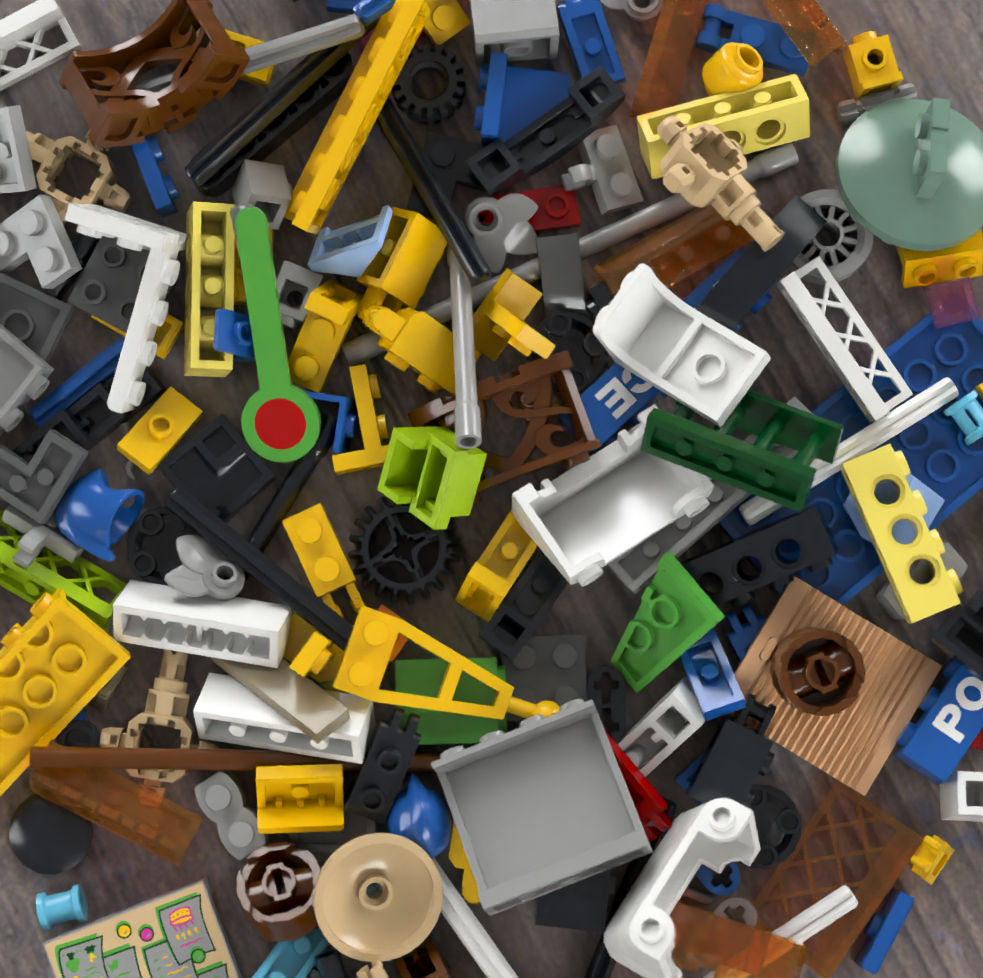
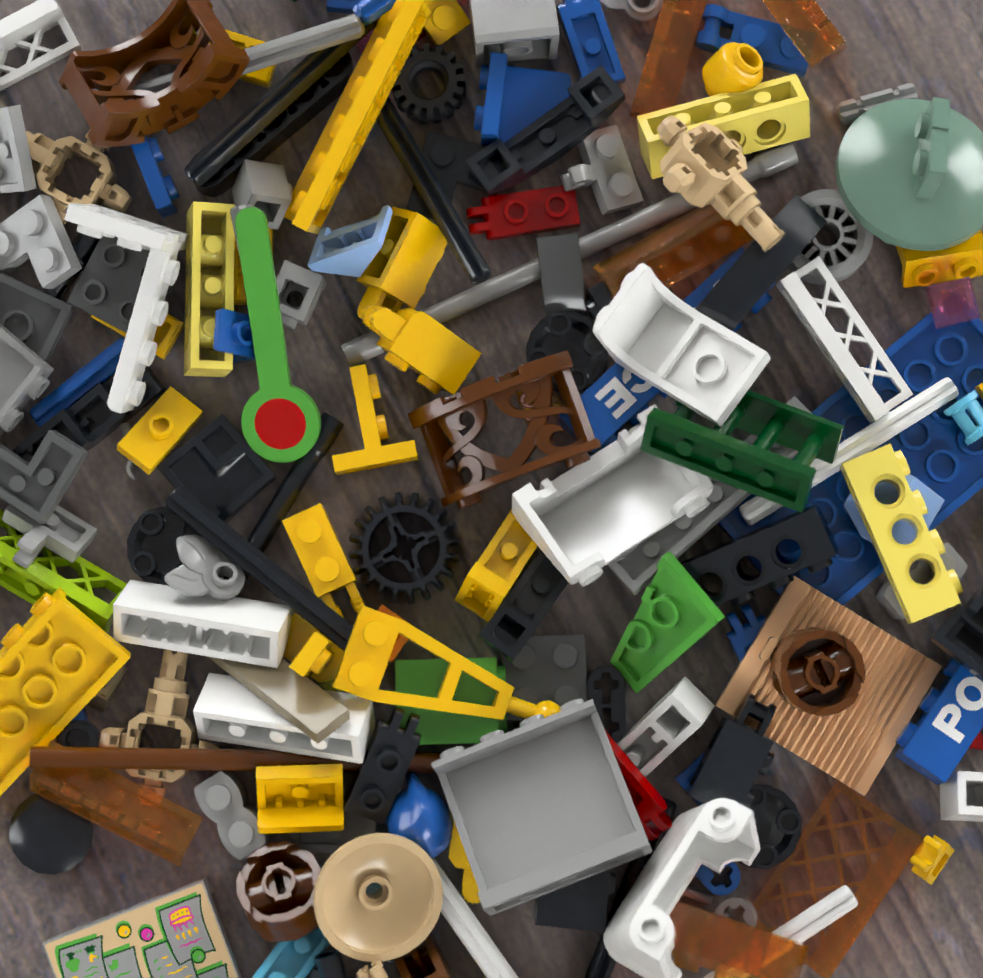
(61, 907): medium azure bush -> none
(93, 515): blue piece -> none
(322, 333): yellow bracket -> none
(347, 420): blue bracket -> none
(431, 474): lime plate -> none
(467, 411): light grey piece -> none
(502, 319): yellow bracket -> none
(507, 231): light grey plate -> none
(712, 677): blue hinge -> none
(868, 77): yellow brick -> none
(883, 929): blue plate -> none

